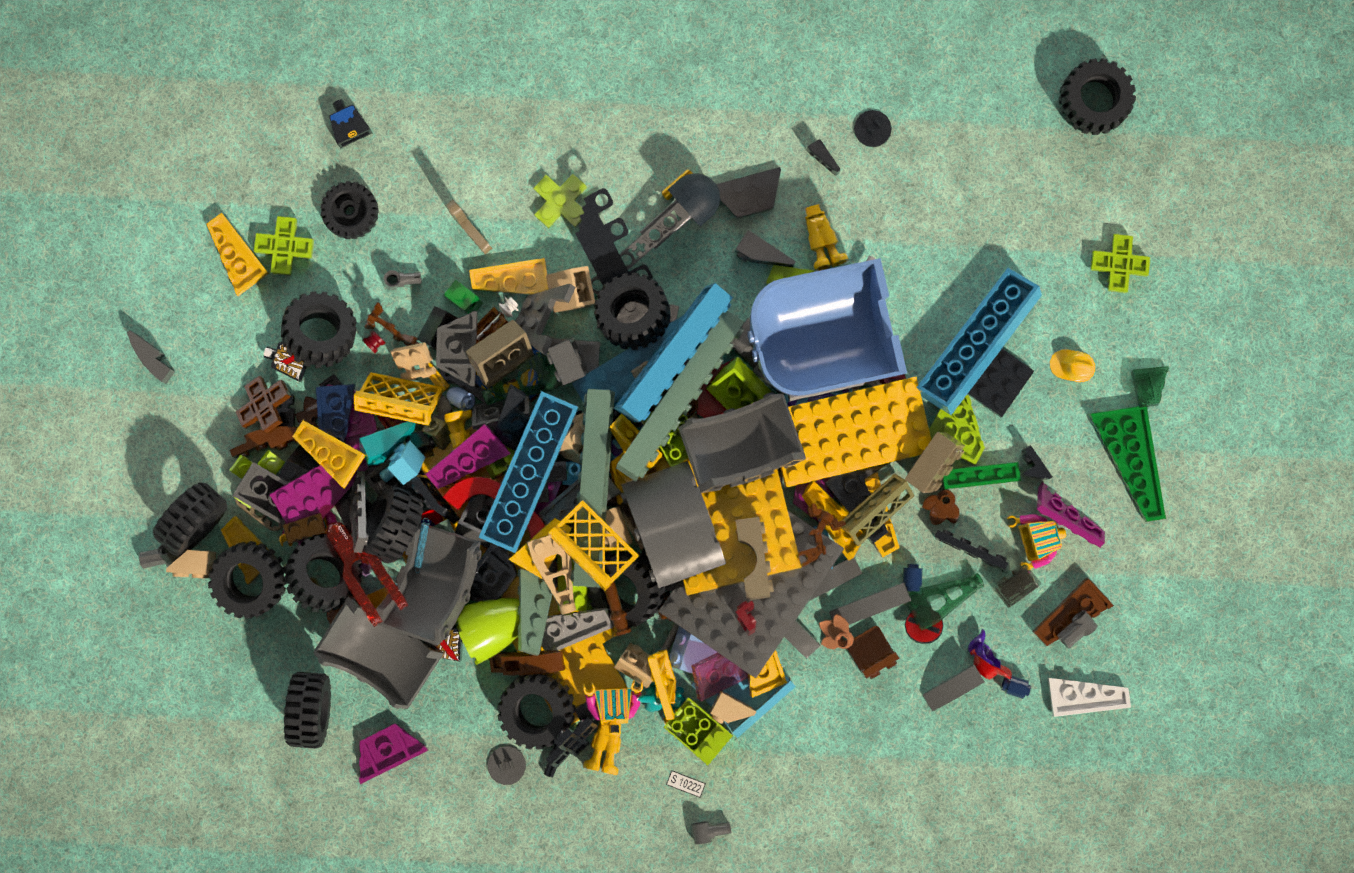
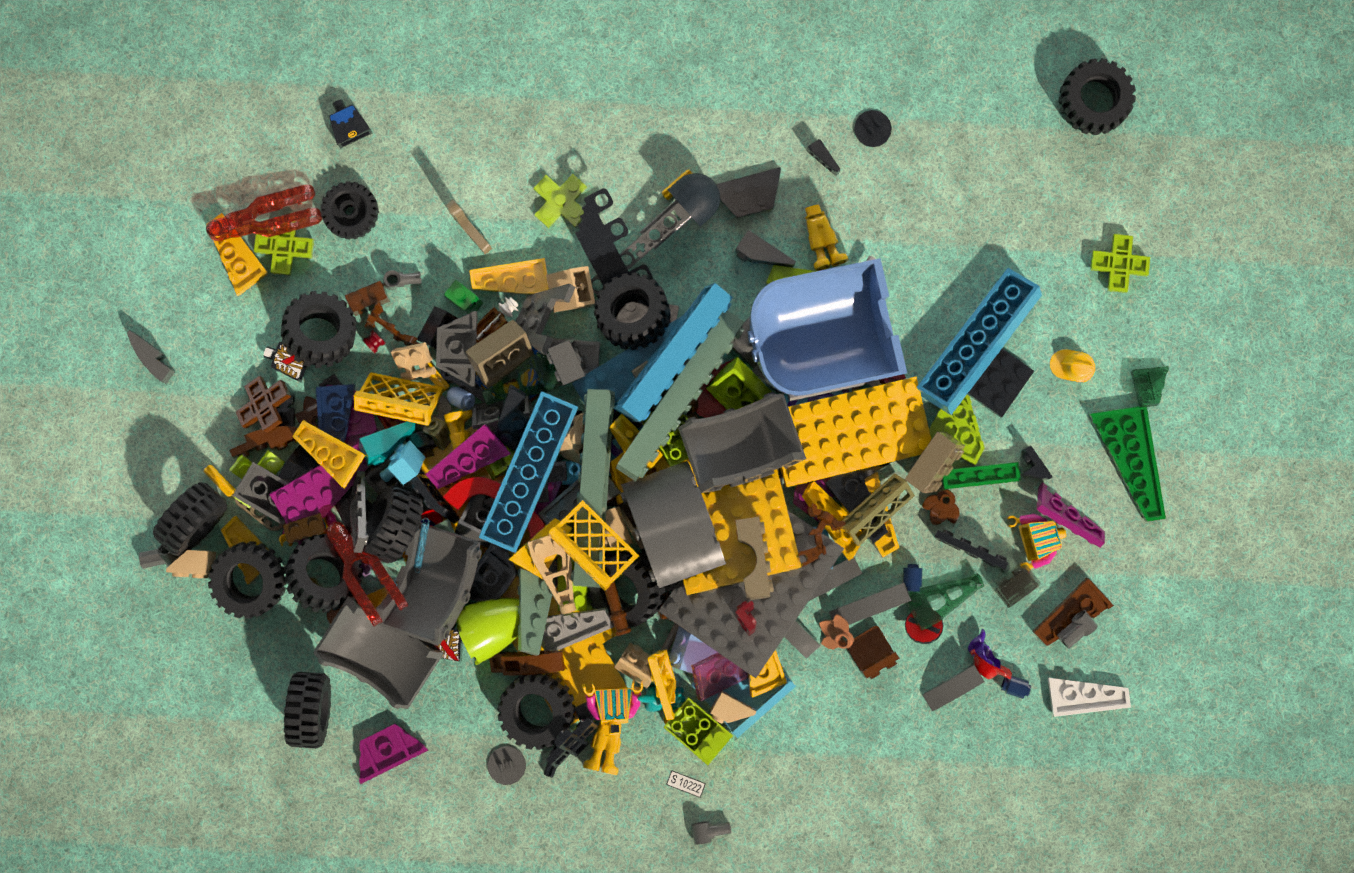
(219, 480): none -> yellow axle
(244, 223): none -> clear red piece
(367, 297): none -> reddish brown brick

